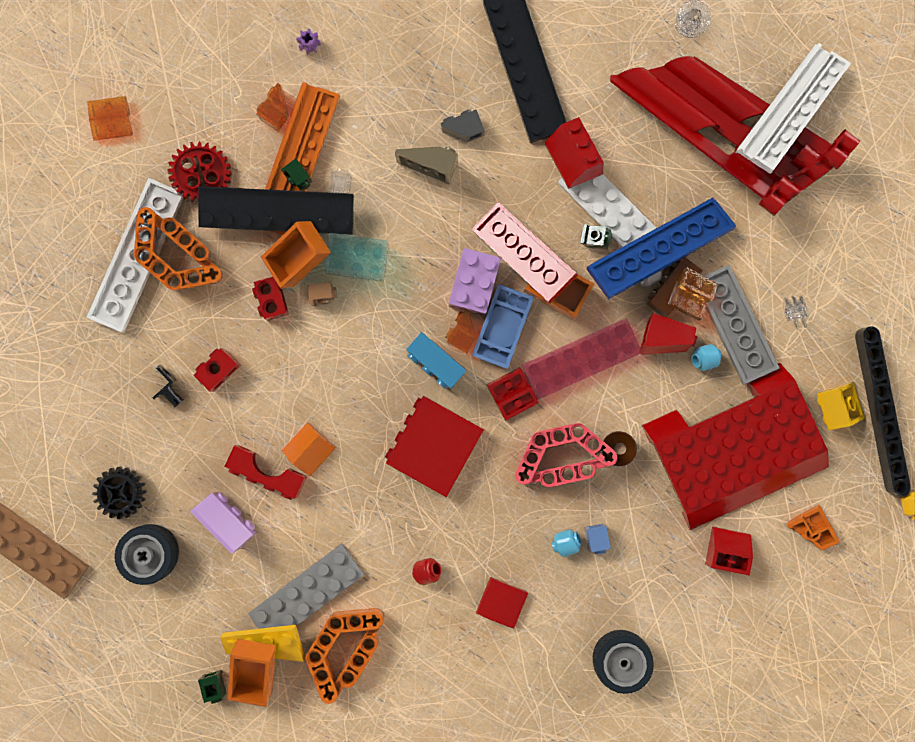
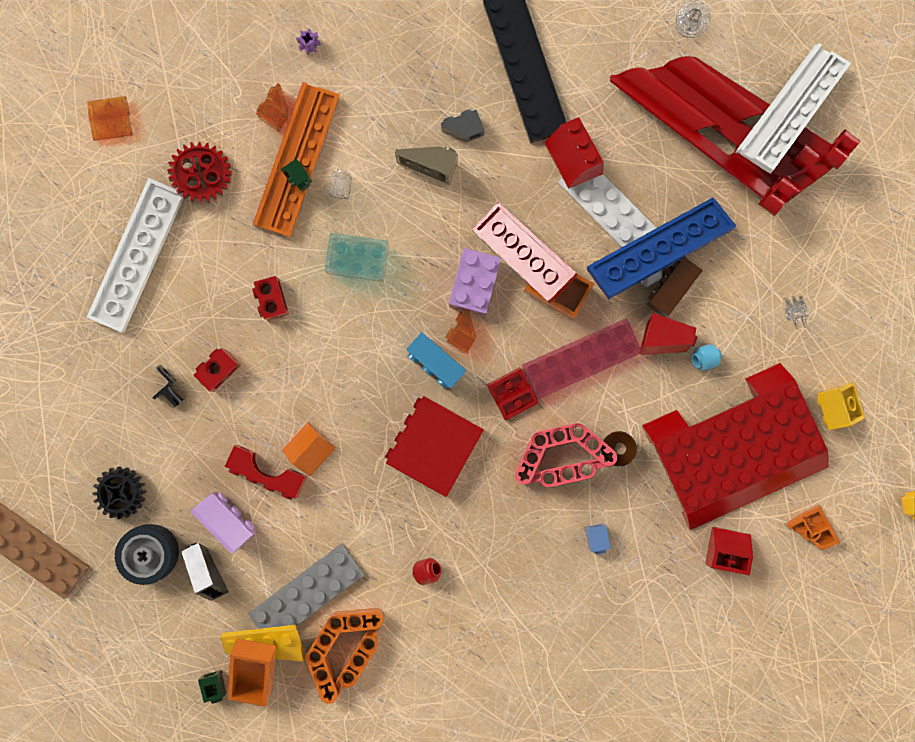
(176, 236): orange piece -> none
(203, 572): none -> slope
(274, 209): black plate -> none
(295, 254): orange piece -> none
(321, 293): medium nougat brick -> none
(502, 326): medium blue slope -> none
(502, 602): red slope -> none
(566, 543): medium azure head -> none
(589, 237): brick -> none
(627, 675): wheel -> none
(692, 294): clear orange slope -> none
(739, 328): light grey plate -> none
(889, 418): black beam -> none

